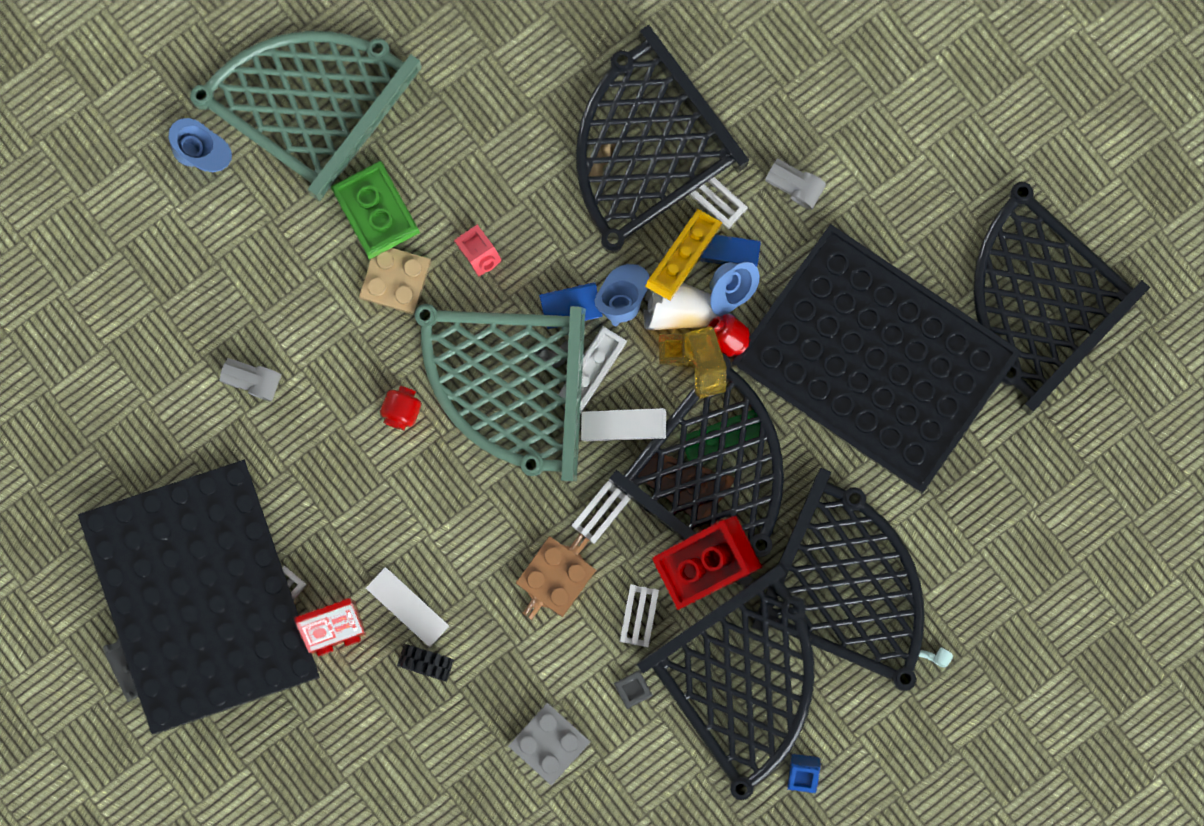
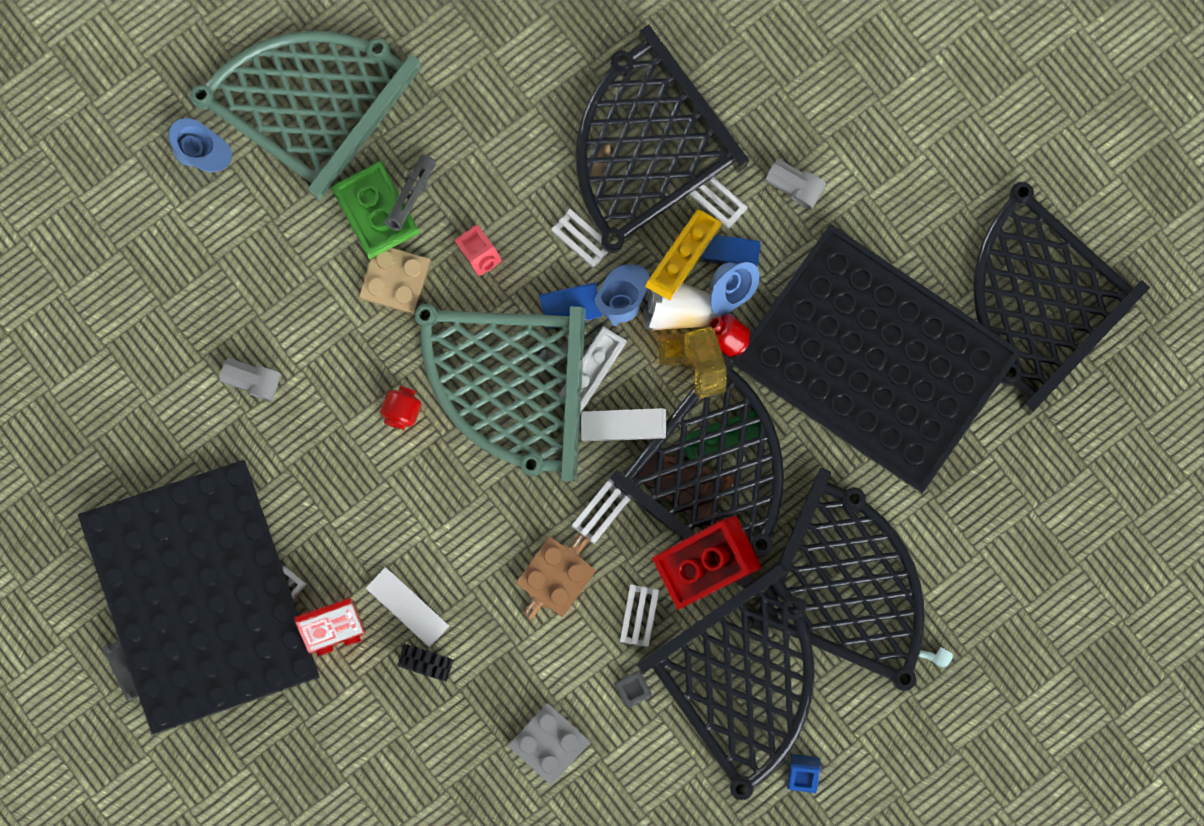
(423, 169): none -> dark grey pin
(589, 230): none -> white tile

